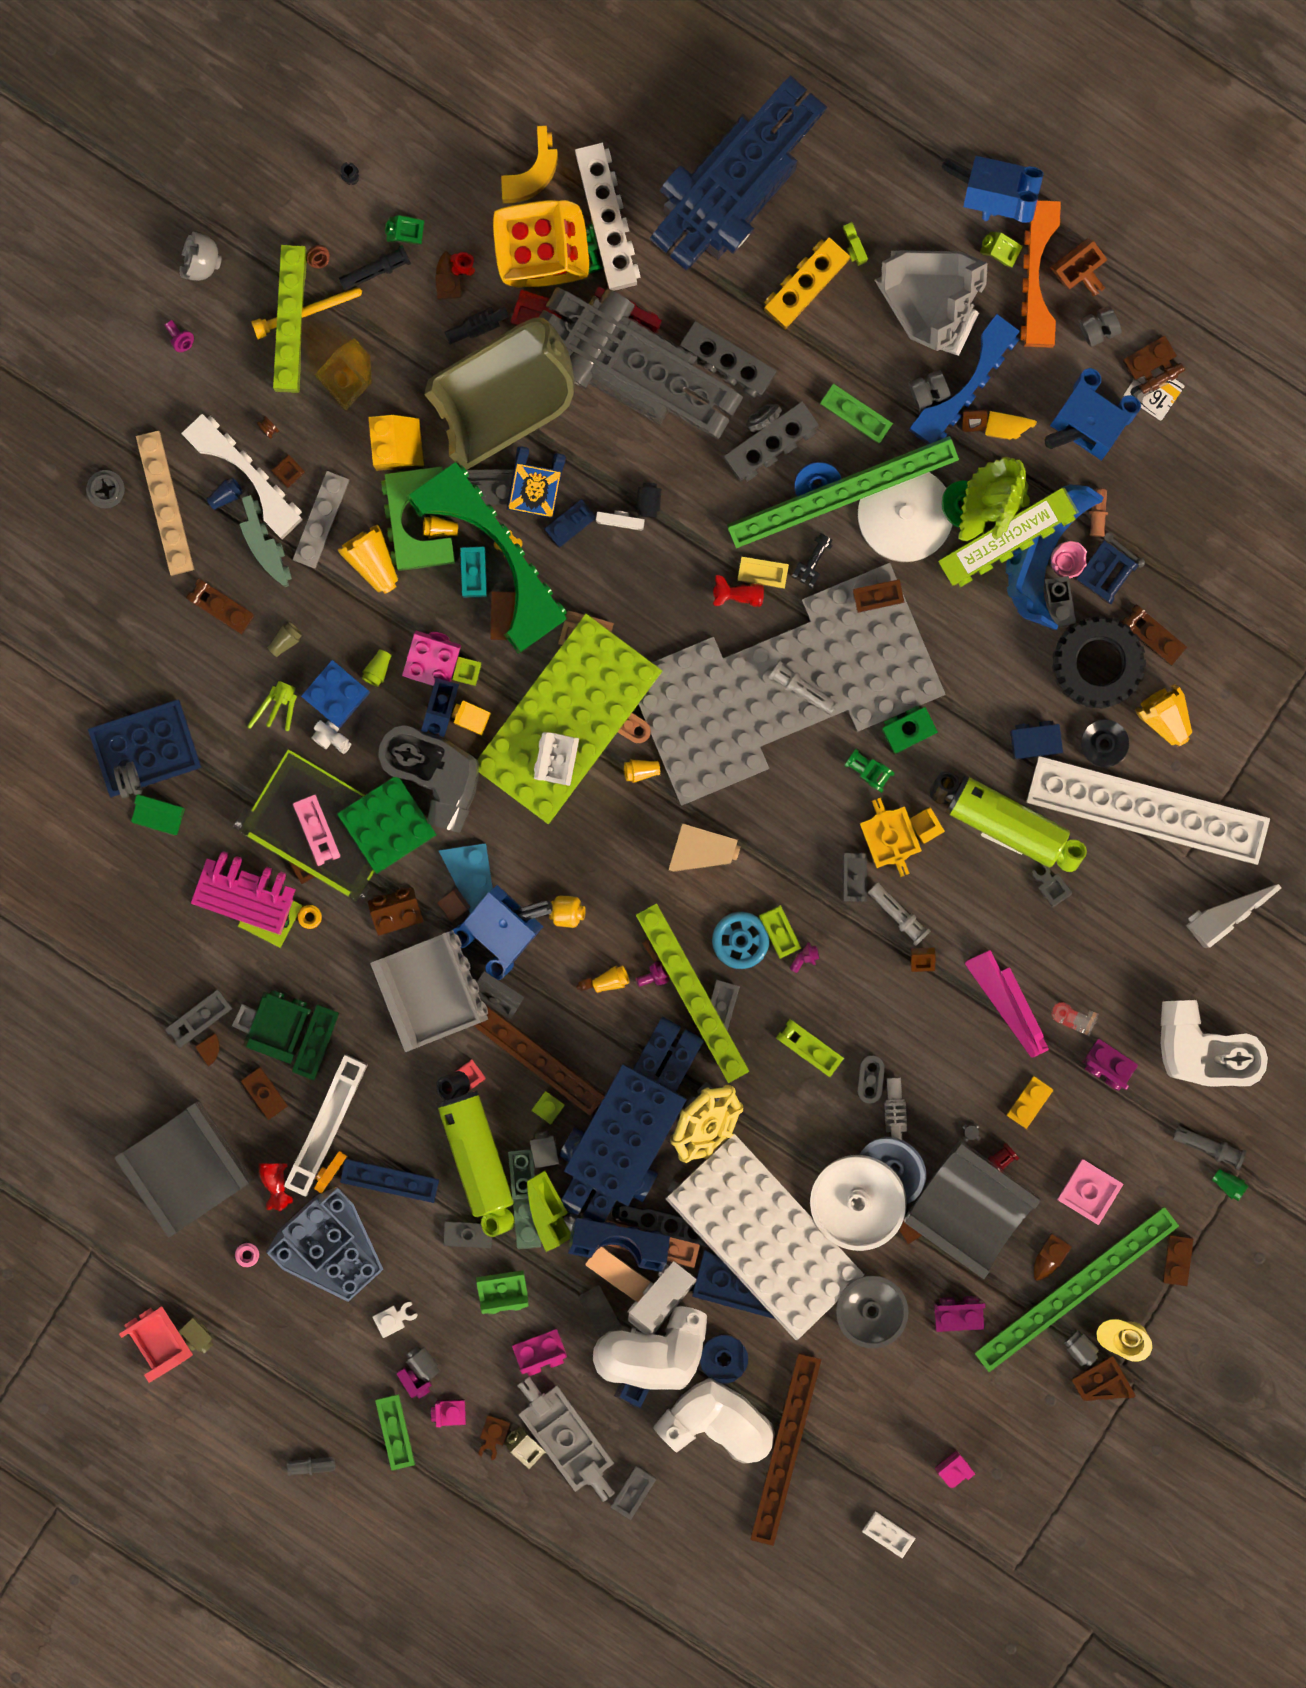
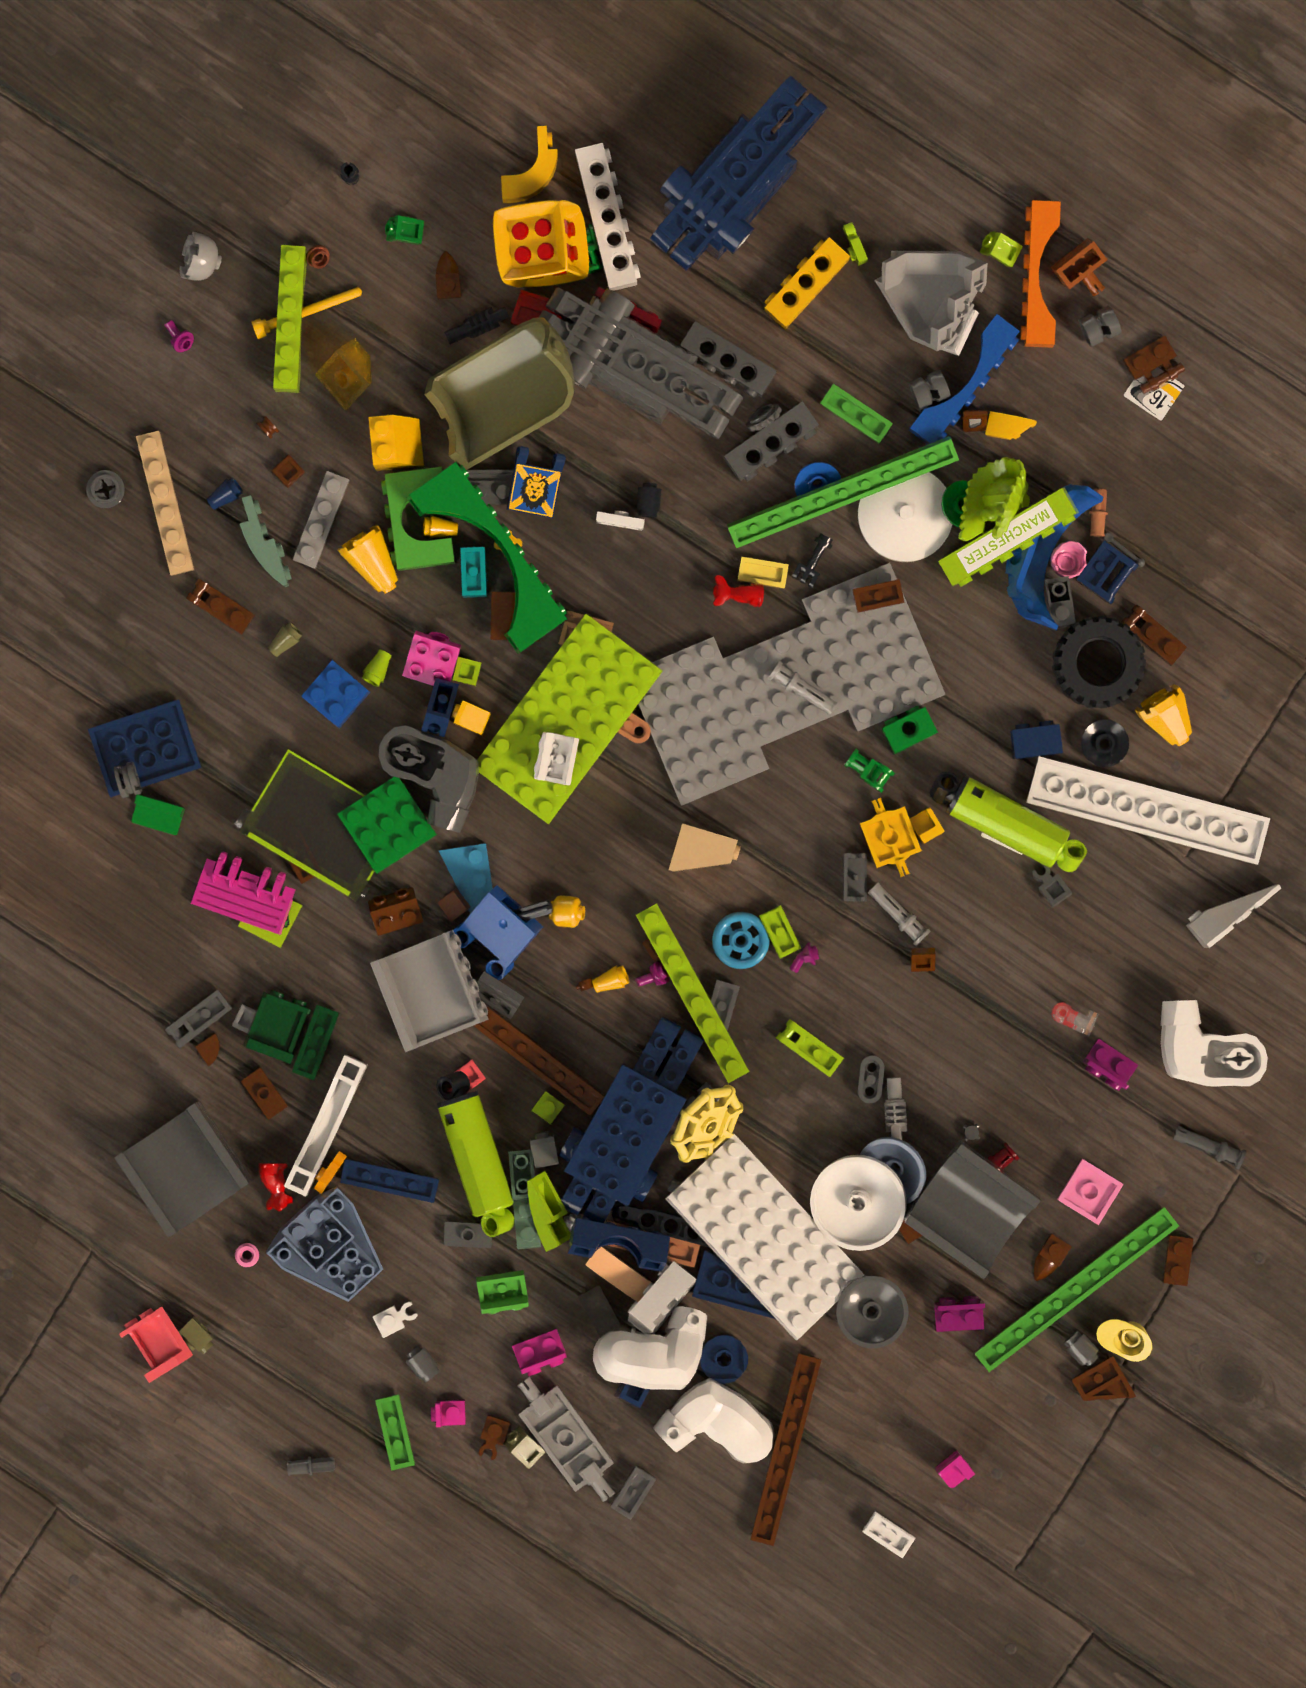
(208, 440): white arch -> none
(282, 694): lime plant -> none
(302, 919): yellow plate -> none
(316, 829): bright pink plate -> none
(327, 734): white plate -> none
(386, 263): black pin -> none
(409, 1381): magenta bracket -> none
(462, 258): red plate -> none
(570, 523): dark blue plate -> none
(639, 770): yellow cone -> none
(999, 187): blue piece -> none
(1009, 1001): dark pink wedge -> none
(1029, 1102): yellow plate -> none
(1091, 418): blue piece -> none
(1230, 1184): green cone -> none

